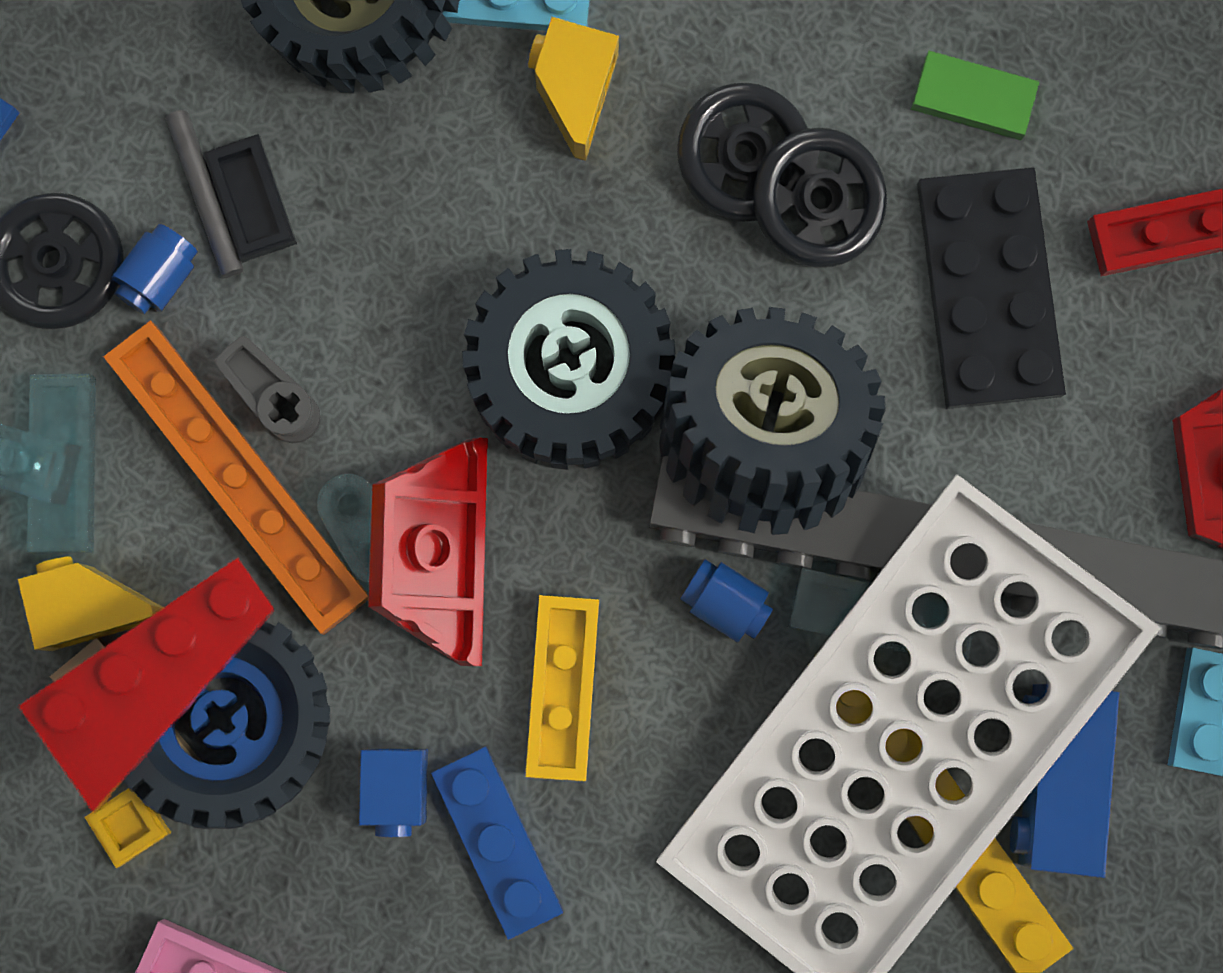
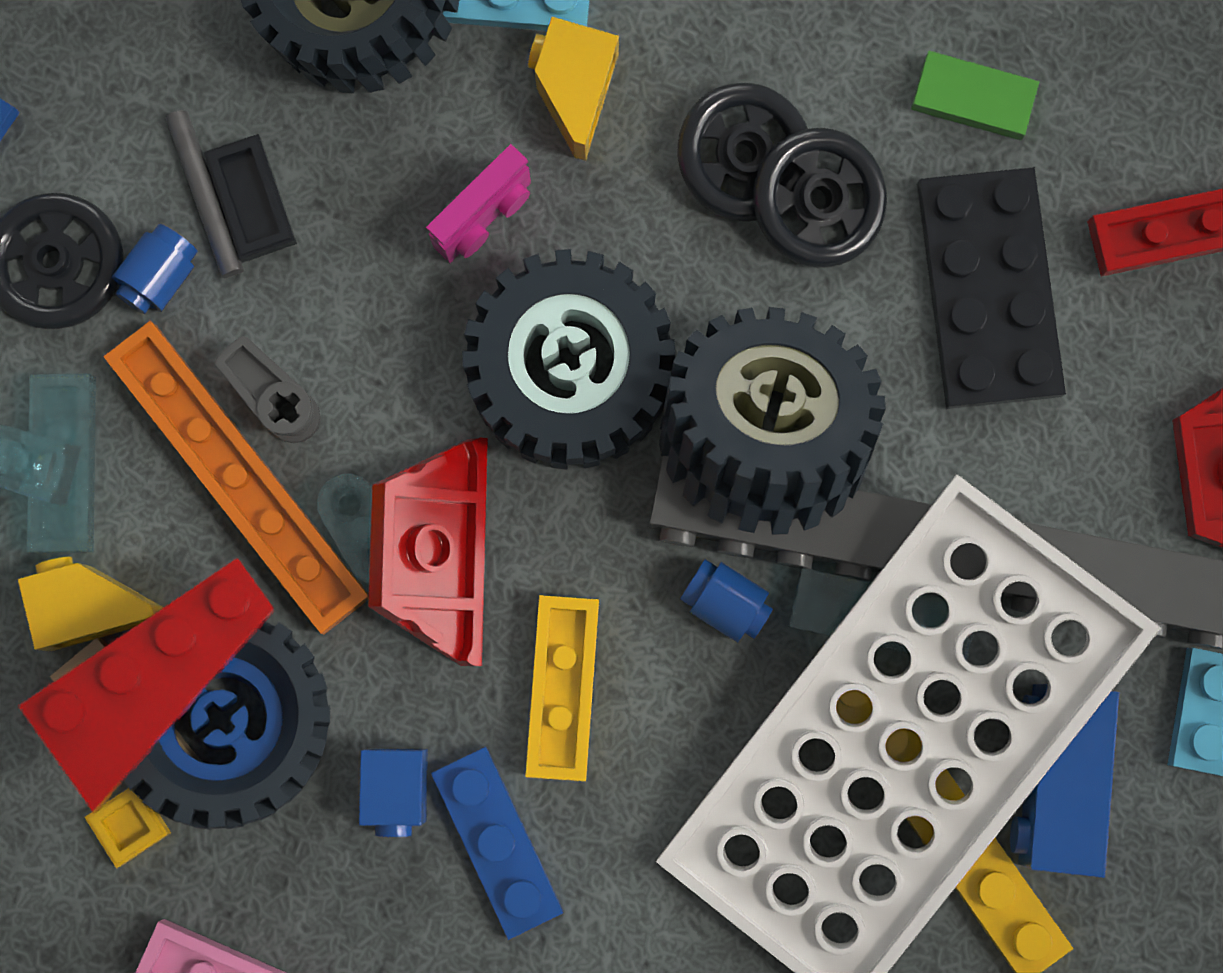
(494, 191): none -> dark pink plate

